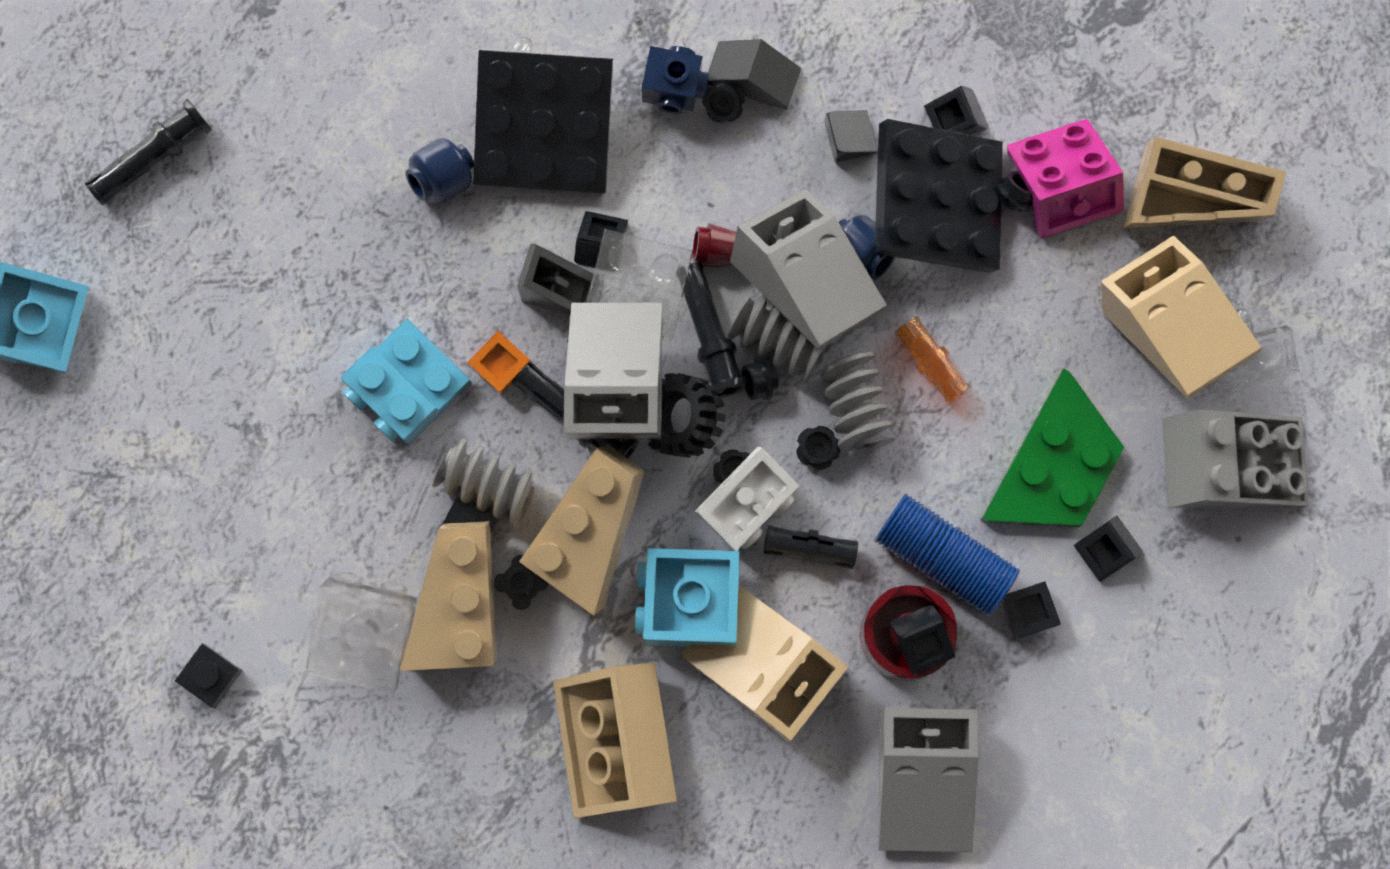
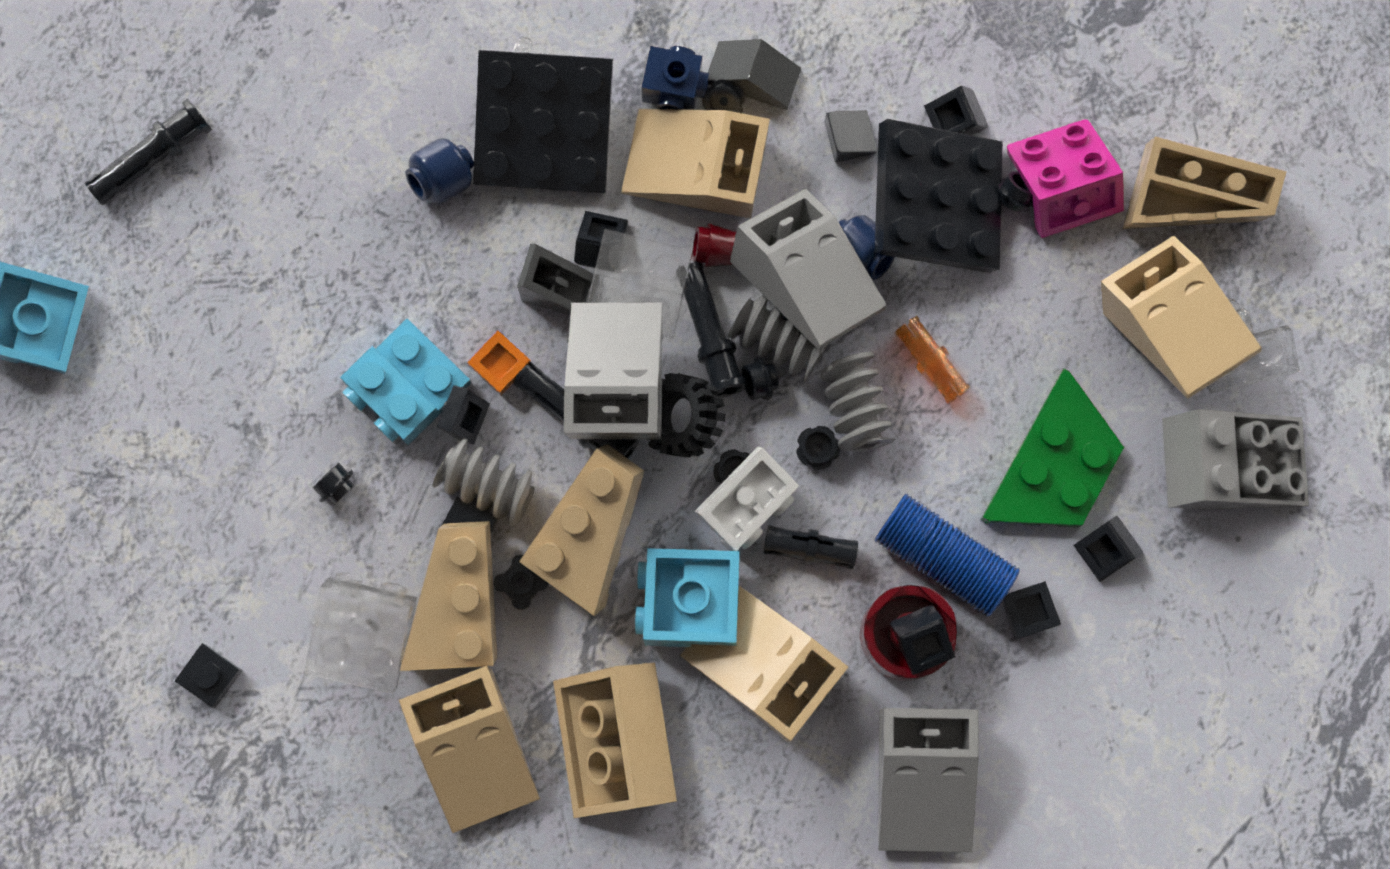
(334, 484): none -> black plate
(463, 414): none -> black plate
(469, 748): none -> tan slope
(697, 159): none -> tan slope

